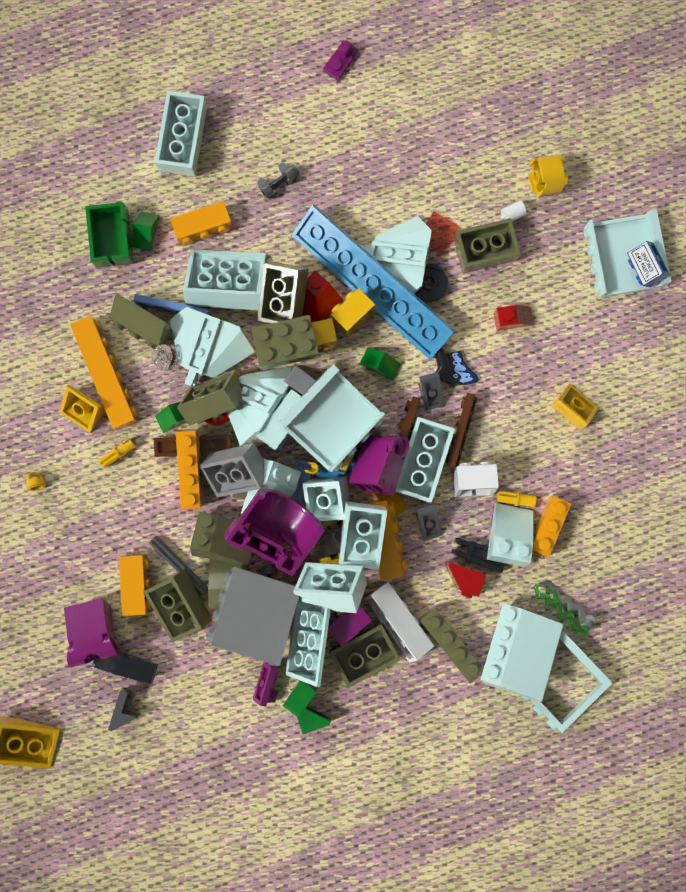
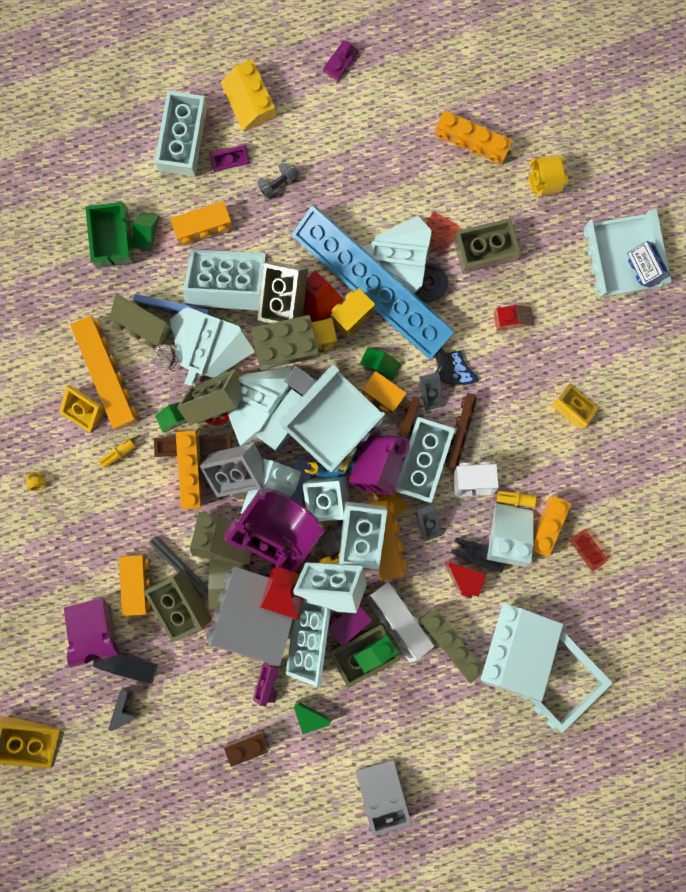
(229, 157): none -> magenta slope
(247, 748): none -> reddish brown brick
(248, 95): none -> yellow slope
(280, 595): none -> red slope
(299, 698): green slope -> none
(376, 653): none -> green slope
(383, 393): none -> light orange brick
(383, 798): none -> light grey slope
(473, 137): none -> light orange brick
(514, 211): white piece -> none
(558, 602): clear neon green piece -> none
(588, 550): none -> clear red plate

